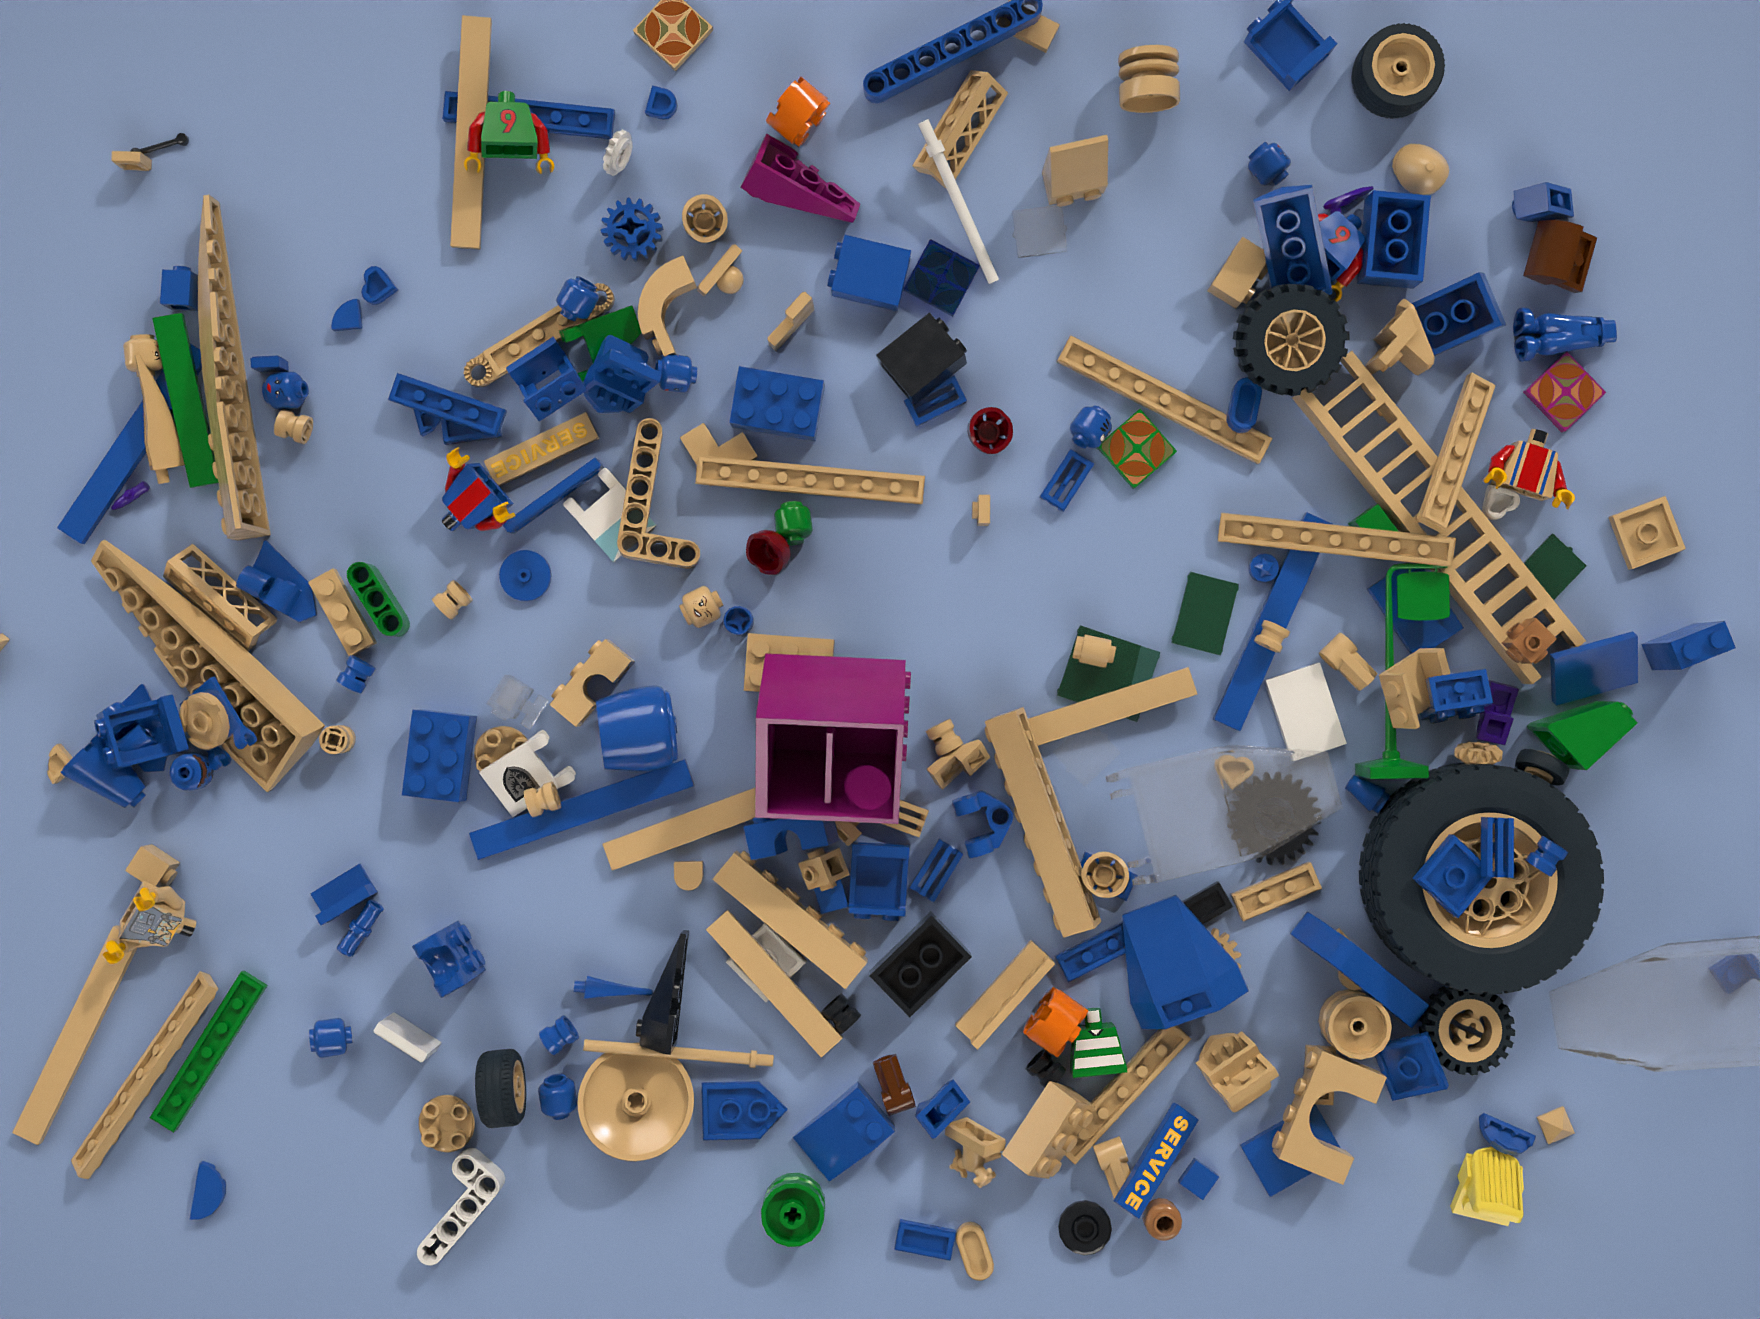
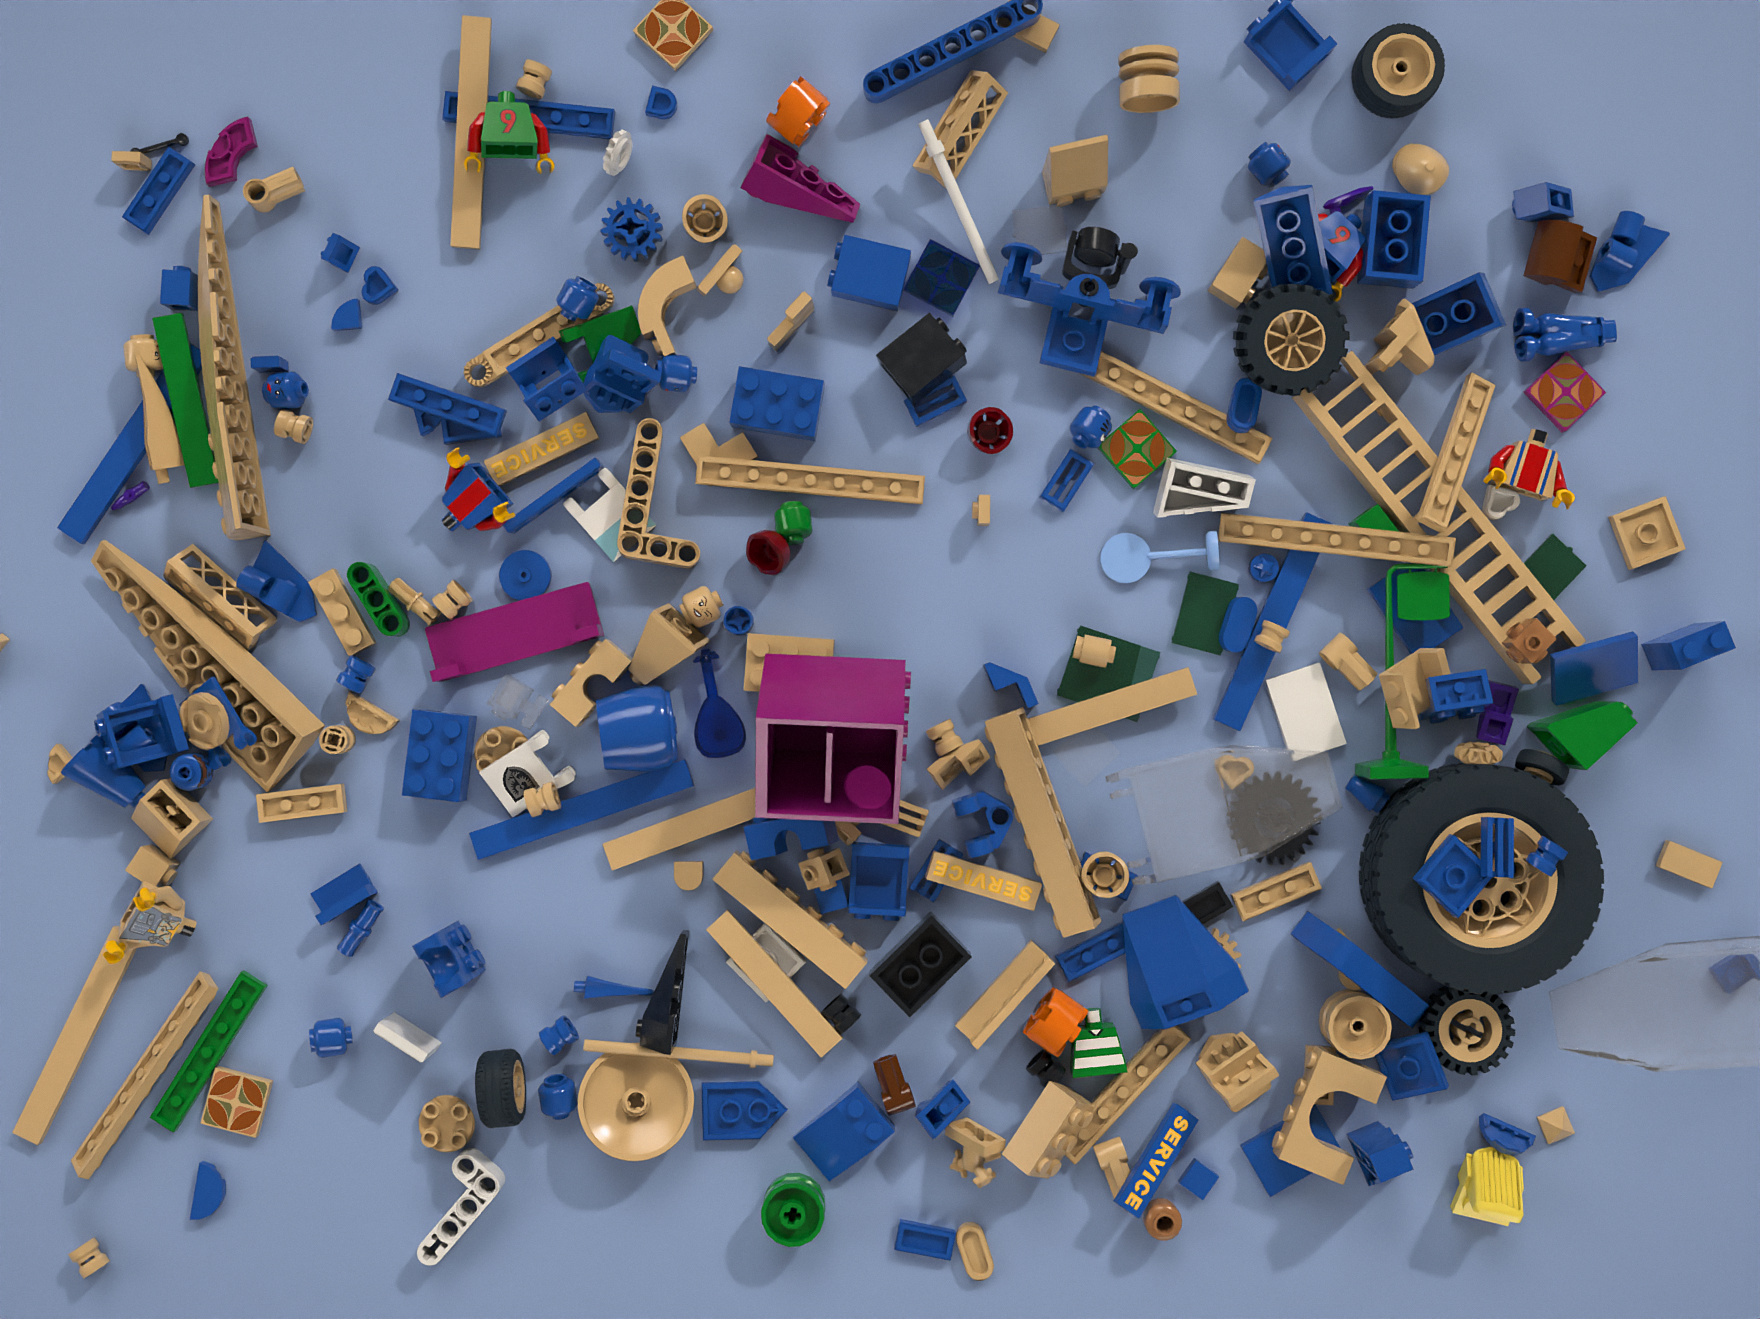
(86, 1251): none -> tan wheel
(158, 190): none -> blue tile
(170, 817): none -> tan slope
(227, 151): none -> magenta tile
(236, 1101): none -> tile
(276, 188): none -> tan piece
(301, 803): none -> tan plate
(340, 252): none -> blue tile
(367, 716): none -> tan tile
(414, 601): none -> tan axle
(513, 632): none -> magenta bracket
(534, 79): none -> tan wheel
(664, 644): none -> tan slope
(718, 726): none -> clear blue piece
(983, 880): none -> tan tile
(1002, 677): none -> blue slope
(1075, 342): none -> blue piece
(1084, 1227): black wheel -> none
(1128, 556): none -> light blue piece
(1200, 488): none -> white wedge
(1238, 624): none -> blue tile
(1380, 1153): none -> blue wedge
(1625, 251): none -> blue panel
(1688, 864): none -> tan tile

